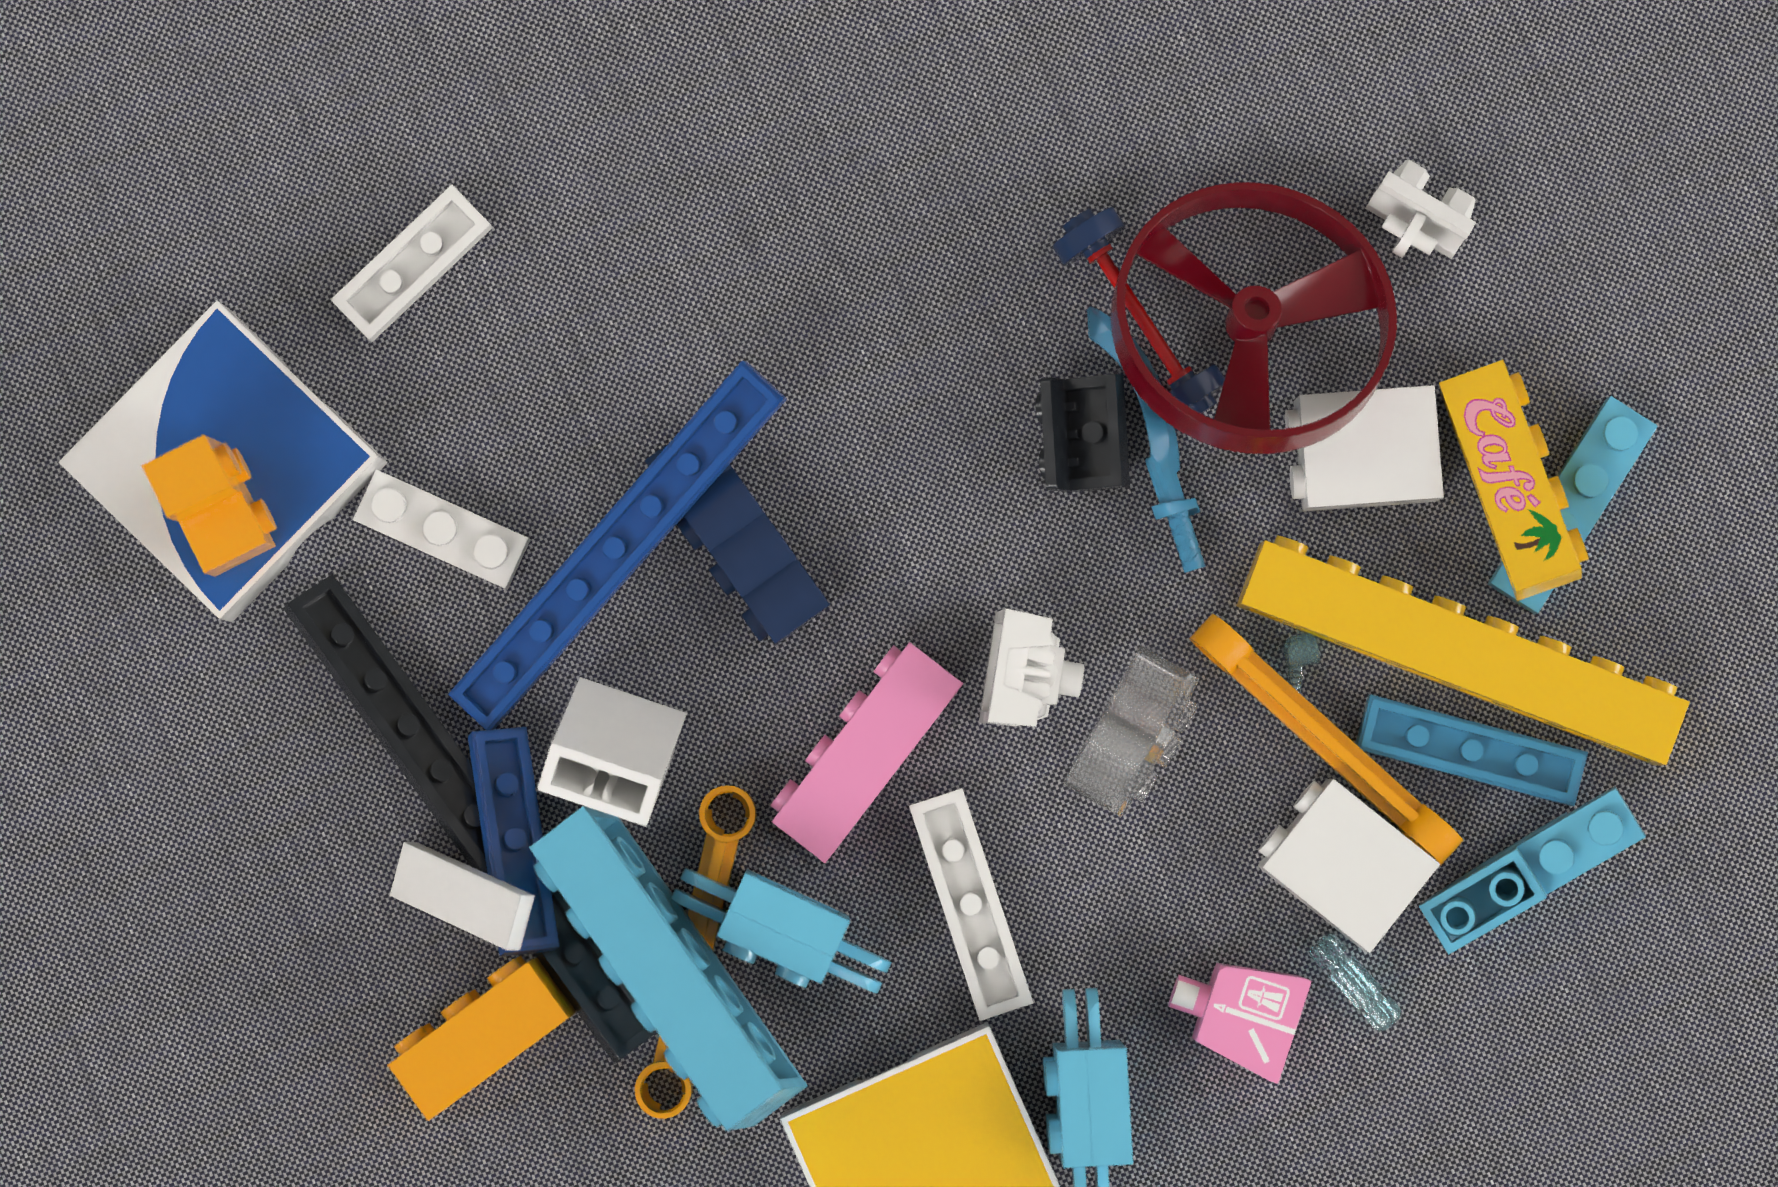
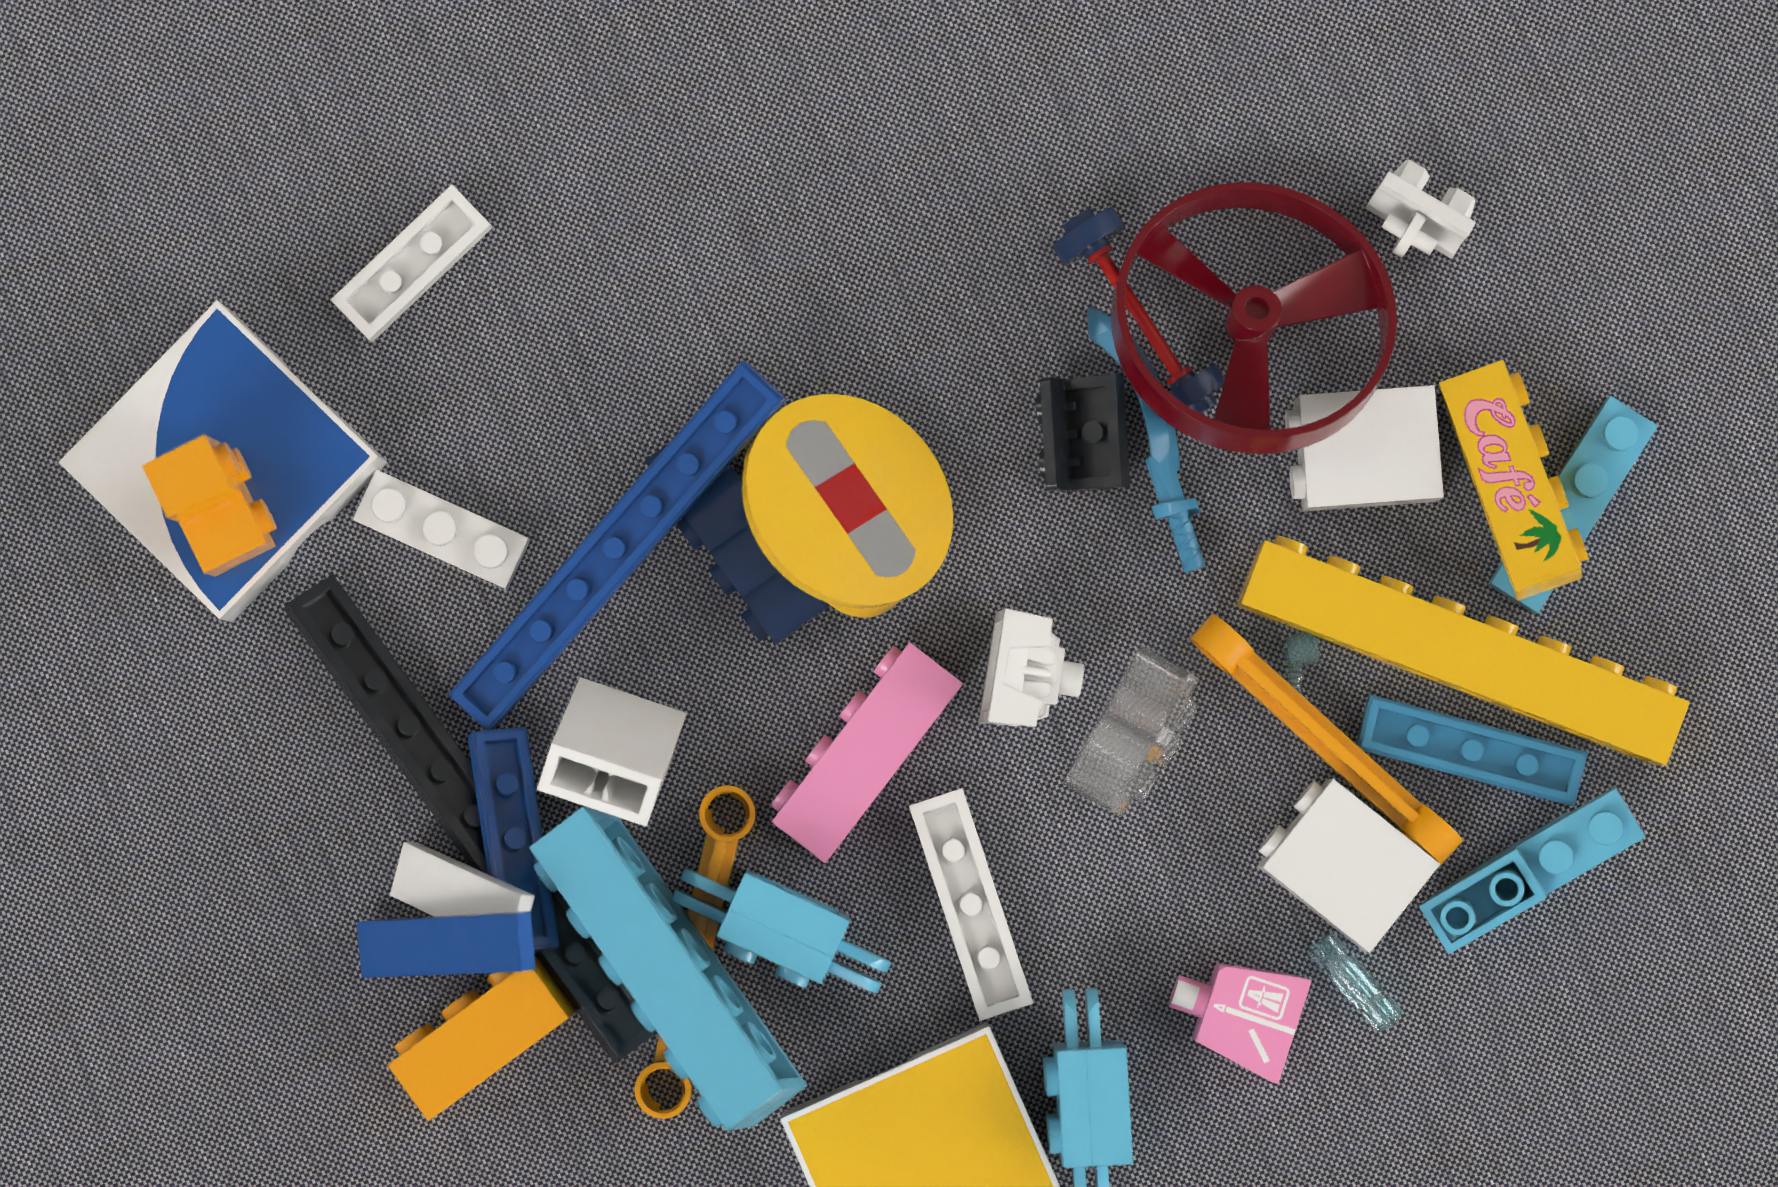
(446, 945): none -> blue tile
(847, 502): none -> yellow piece

